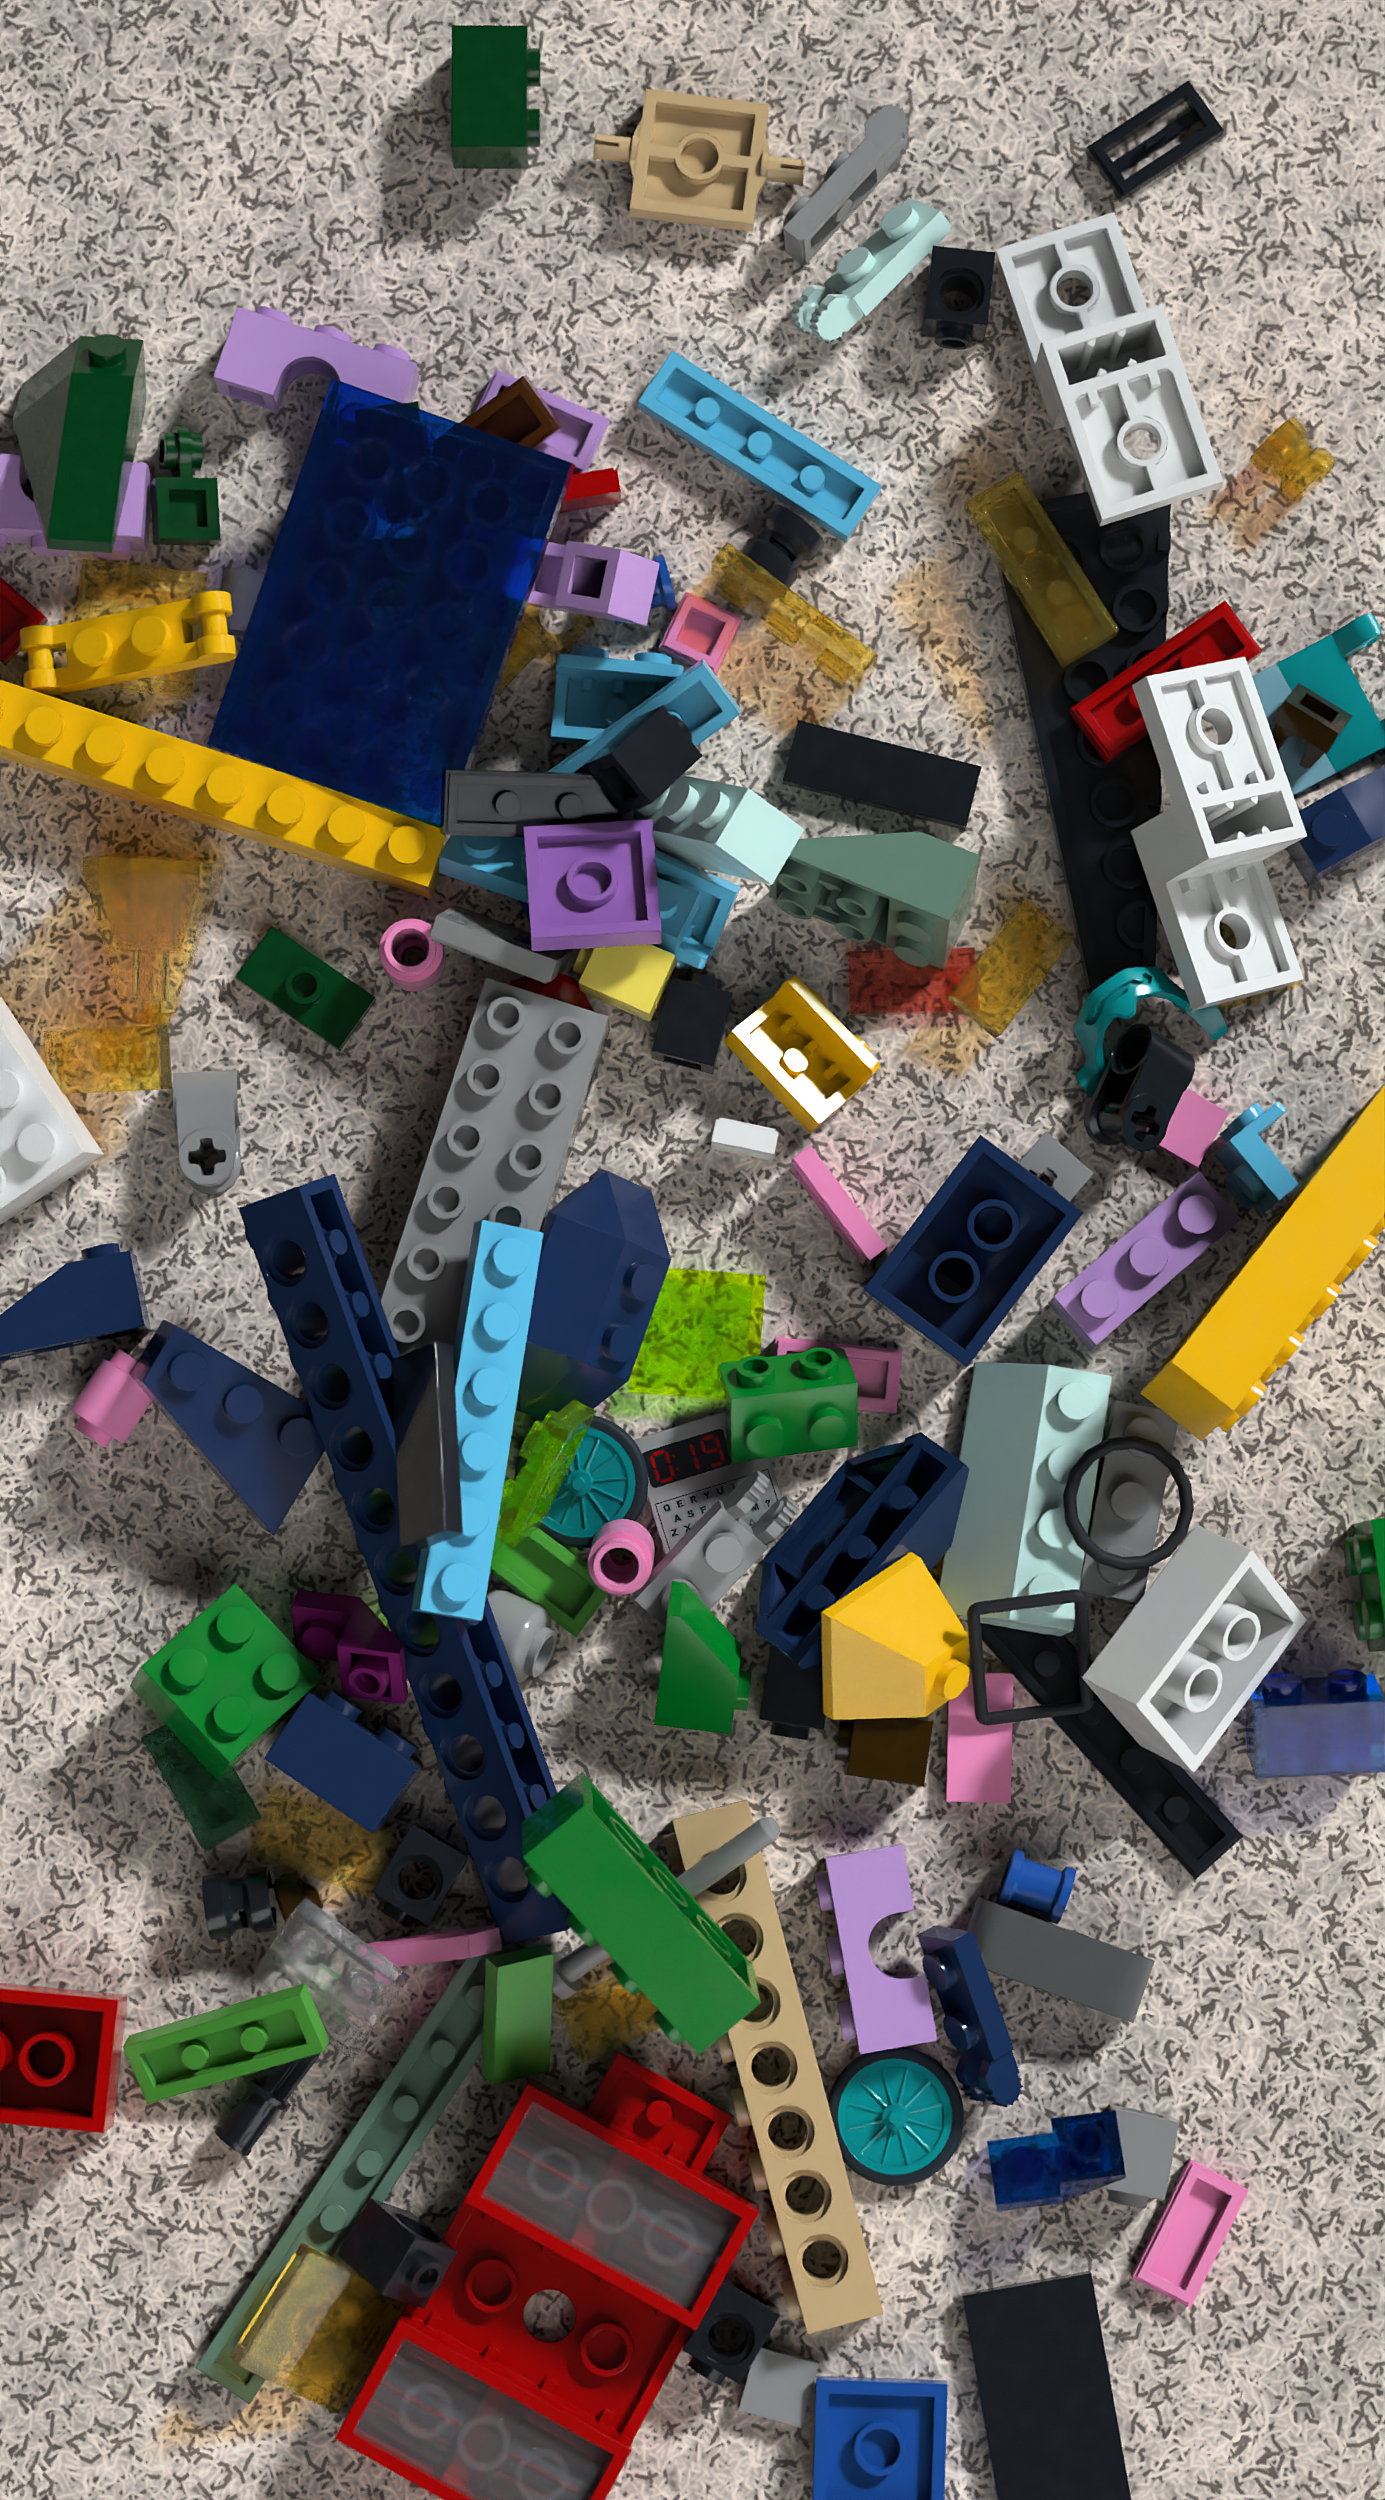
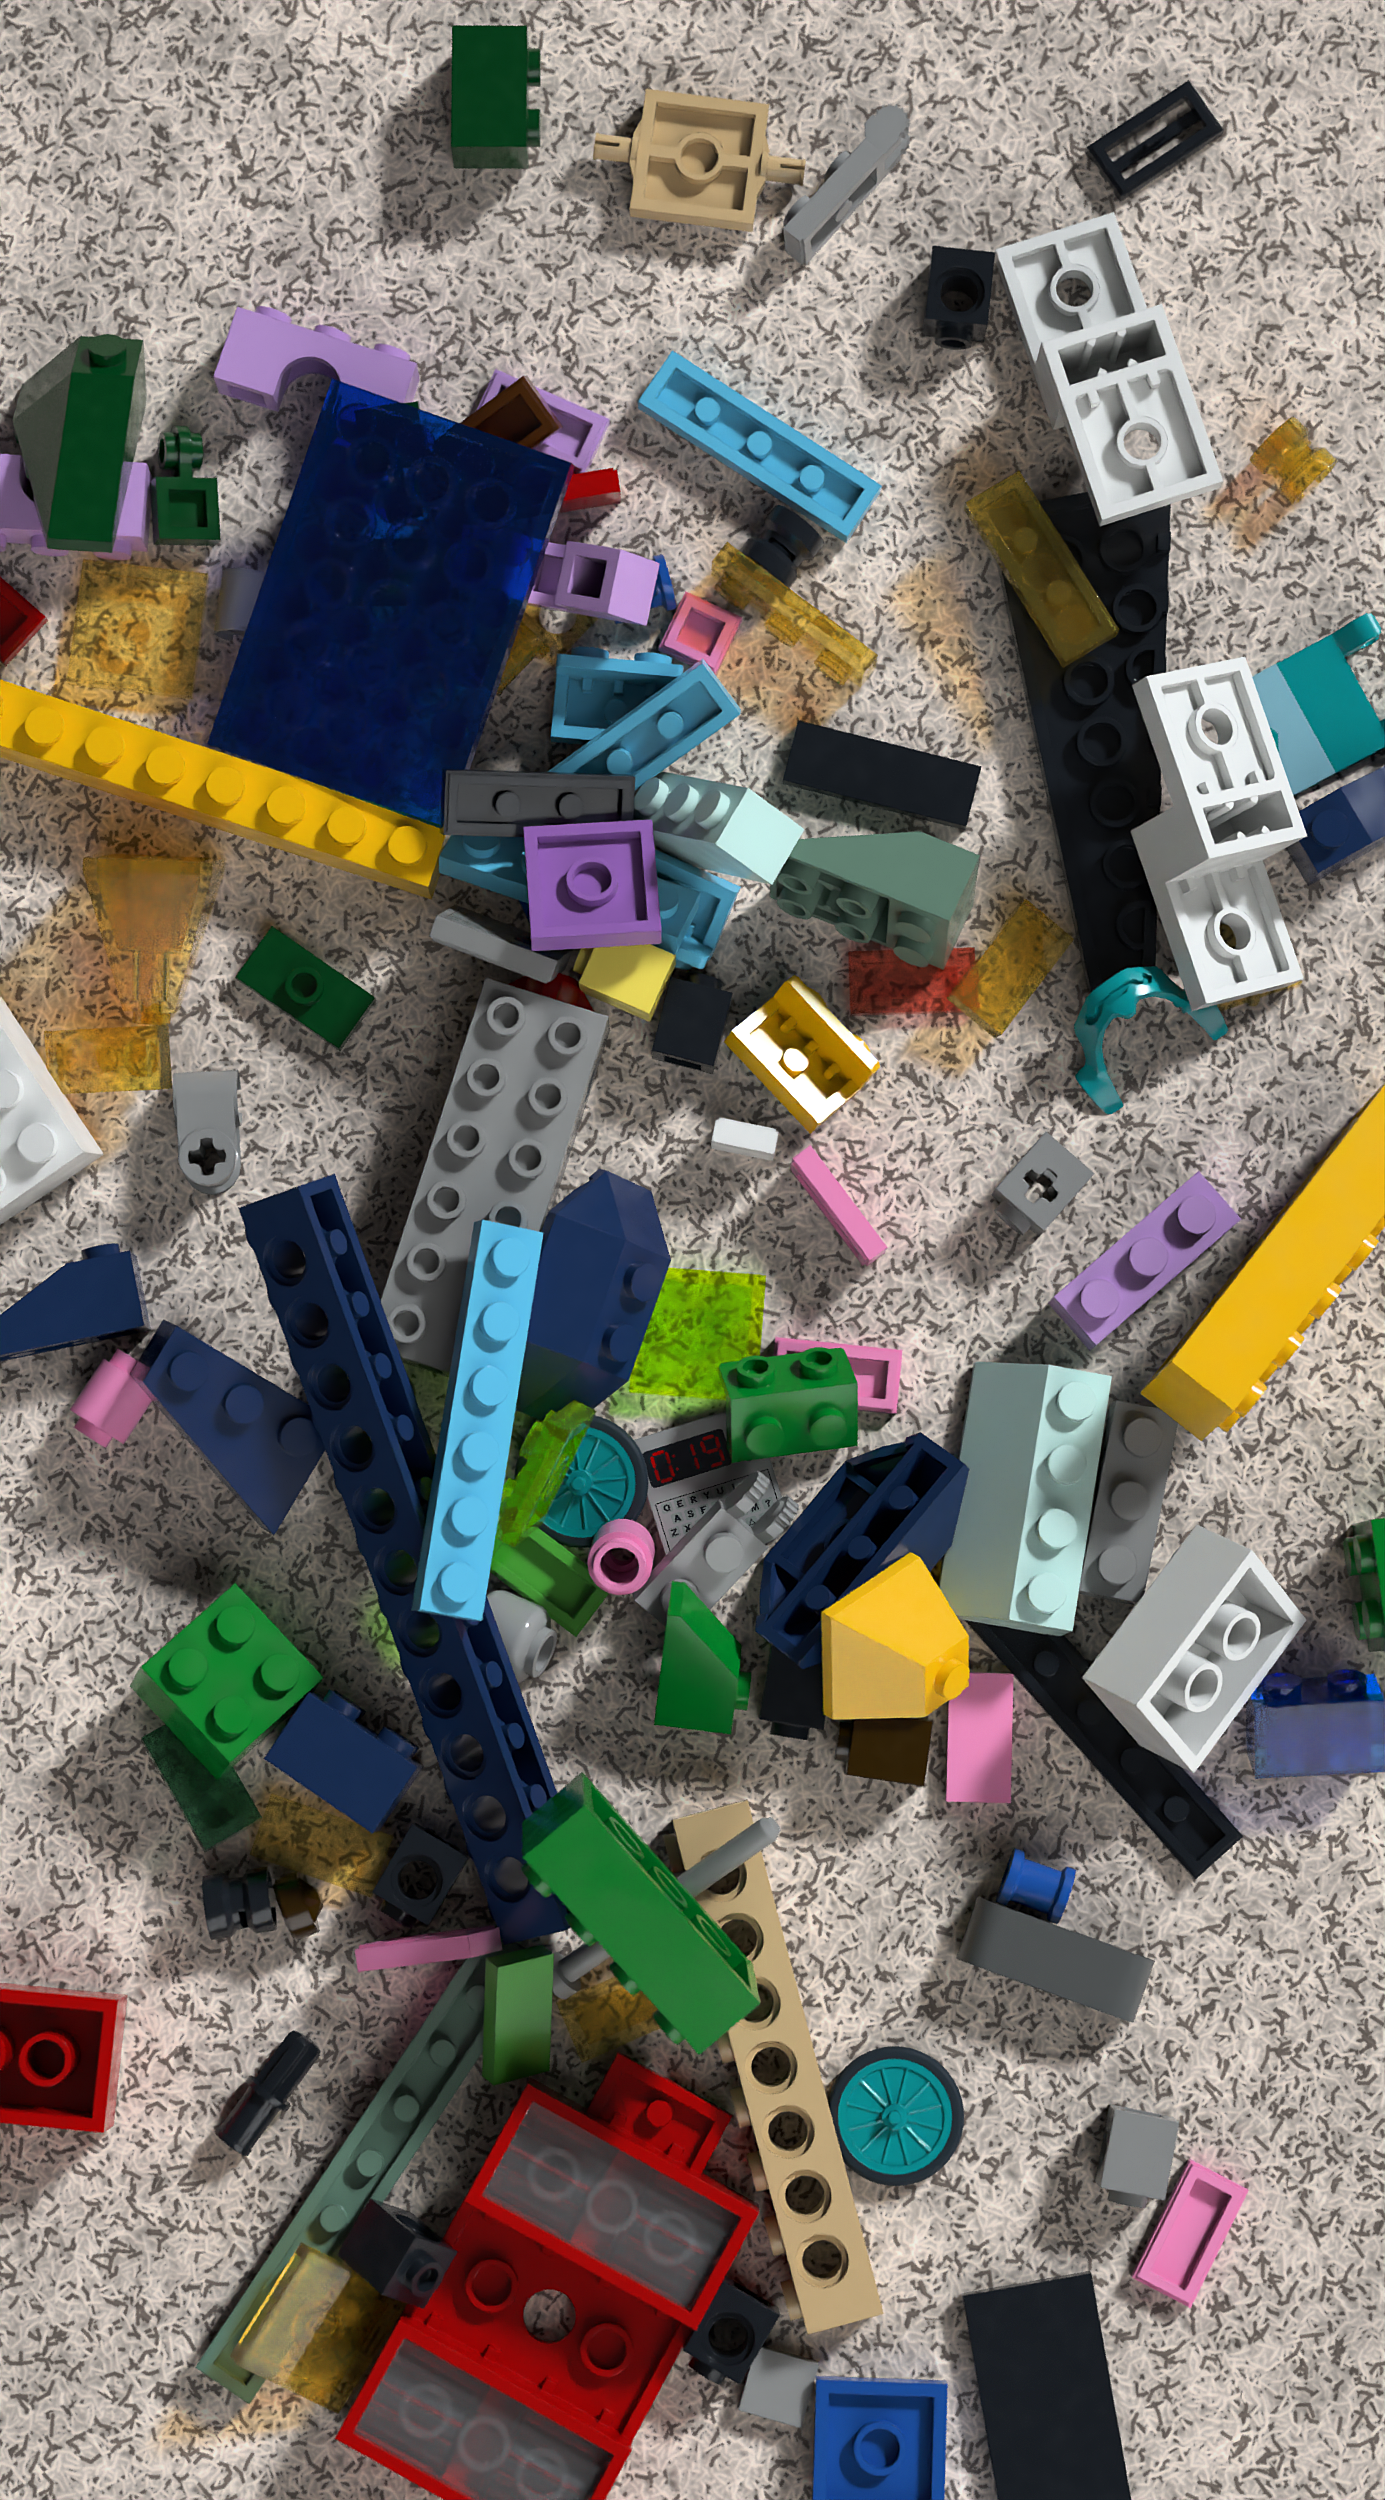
(129, 644): yellow plate -> none
(226, 2043): bright green plate -> none
(343, 1974): clear slope -> none
(351, 1633): magenta slope -> none
(400, 939): bright pink brick -> none
(426, 1446): black tile -> none
(644, 759): black brick -> none
(870, 270): light aqua hinge -> none
(881, 2007): lavender arch -> none
(971, 2015): dark blue hinge -> none
(972, 1252): dark blue slope -> none
(977, 1661): black piece -> none
(1058, 2165): clear blue slope -> none
(1112, 713): red tile -> none
(1143, 1086): black piece -> none
(1185, 1497): black piece -> none
(1192, 1128): bright pink tile -> none
(1253, 1168): medium azure bracket -> none
(1312, 720): dark brown tile -> none

